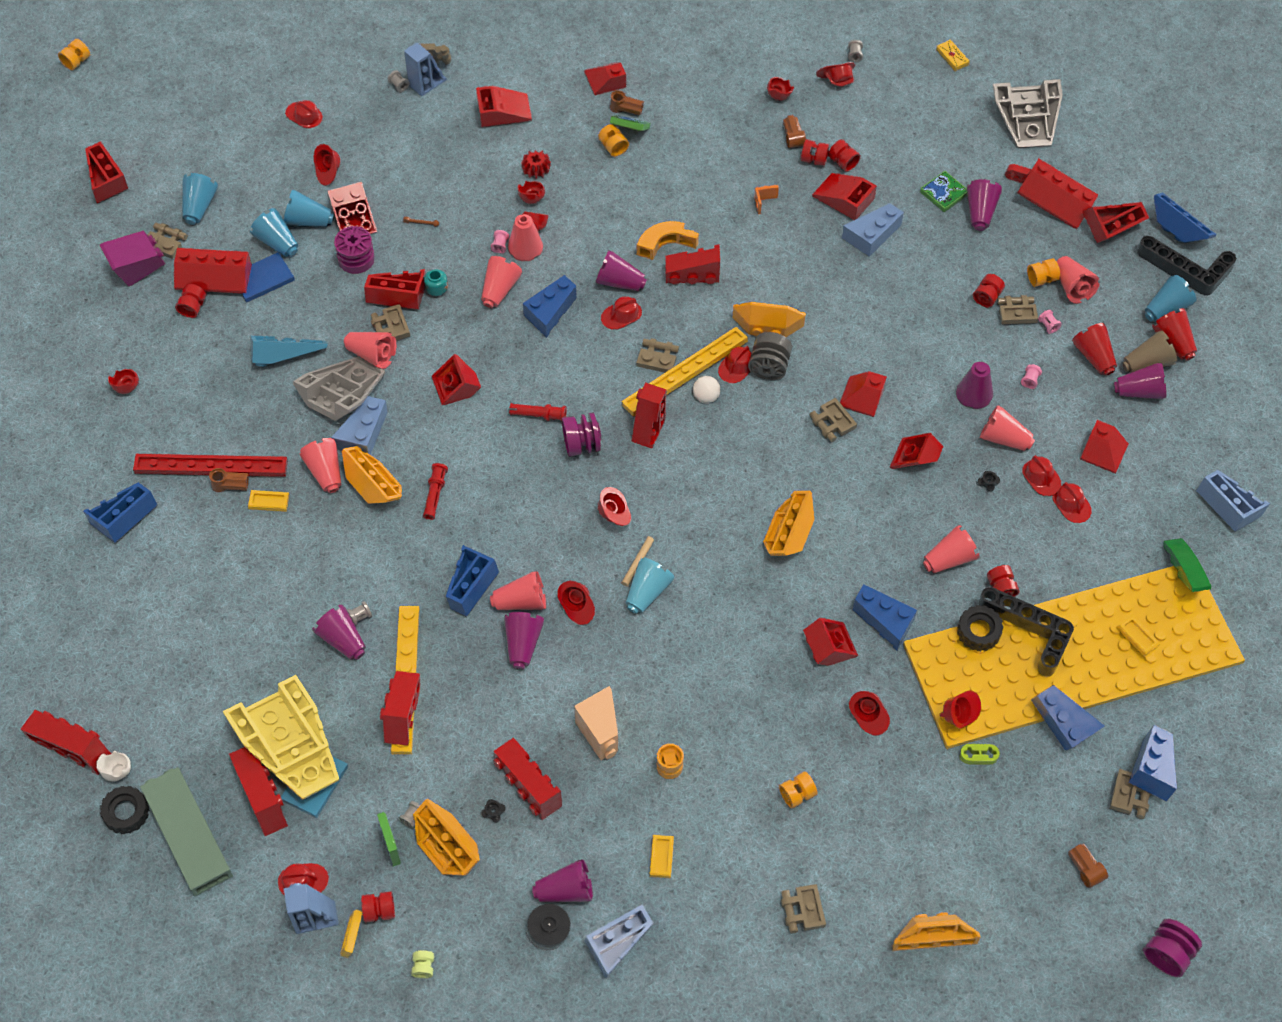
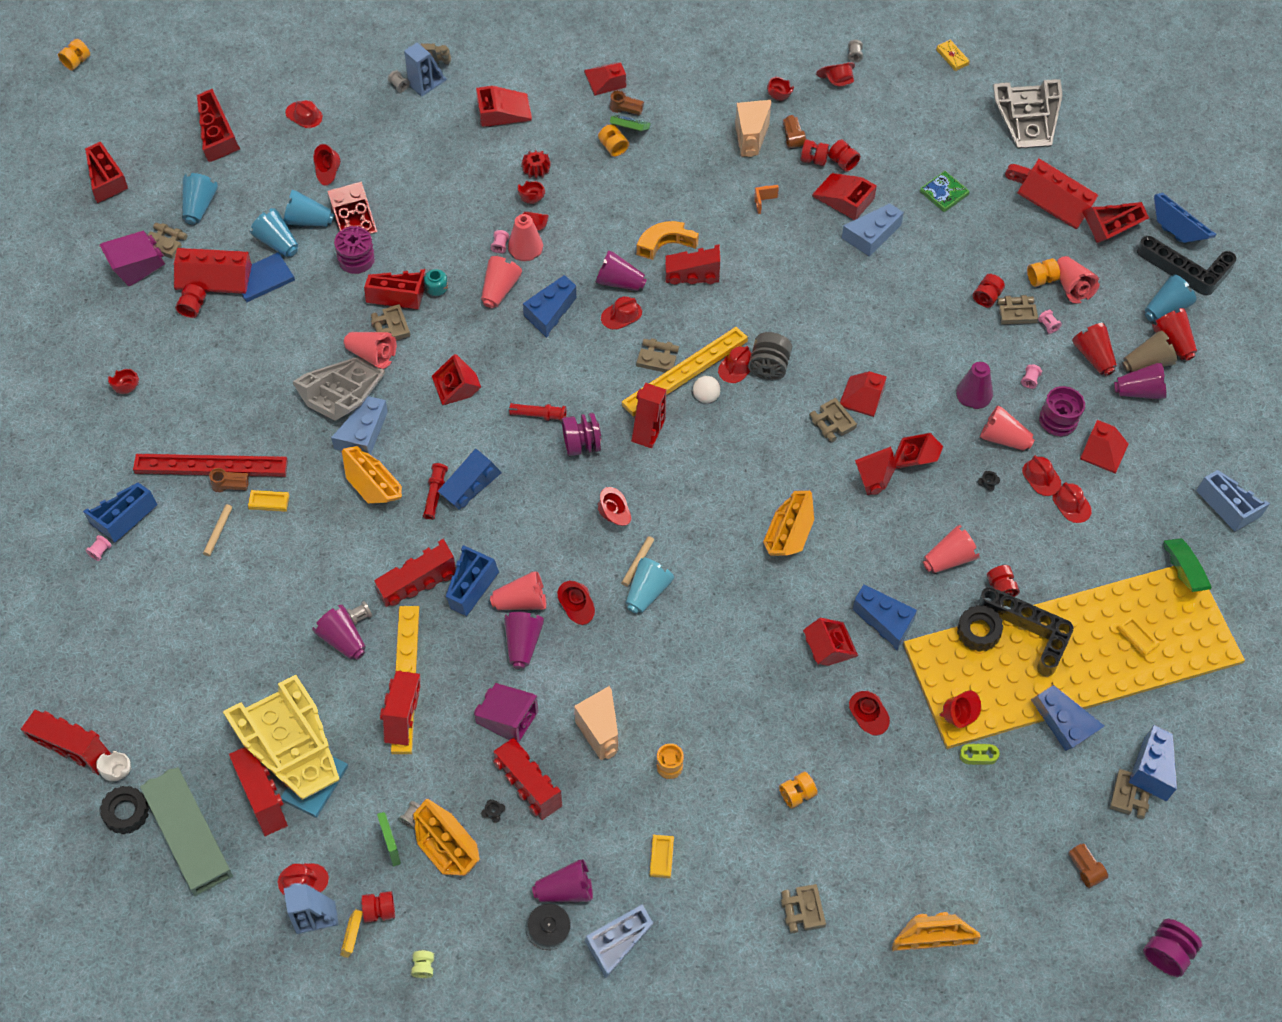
(98, 548): none -> bright pink bush
(215, 129): none -> red wedge
(217, 530): none -> tan bar
(269, 350): dark azure wedge -> none
(323, 463): coral cone -> none
(416, 575): none -> red wedge
(435, 223): dark orange hinge -> none
(469, 479): none -> blue wedge
(507, 711): none -> magenta slope
(751, 125): none -> light nougat slope
(763, 317): light orange wedge -> none
(876, 470): none -> red slope
(982, 202): magenta cone -> none
(1062, 411): none -> magenta wheel

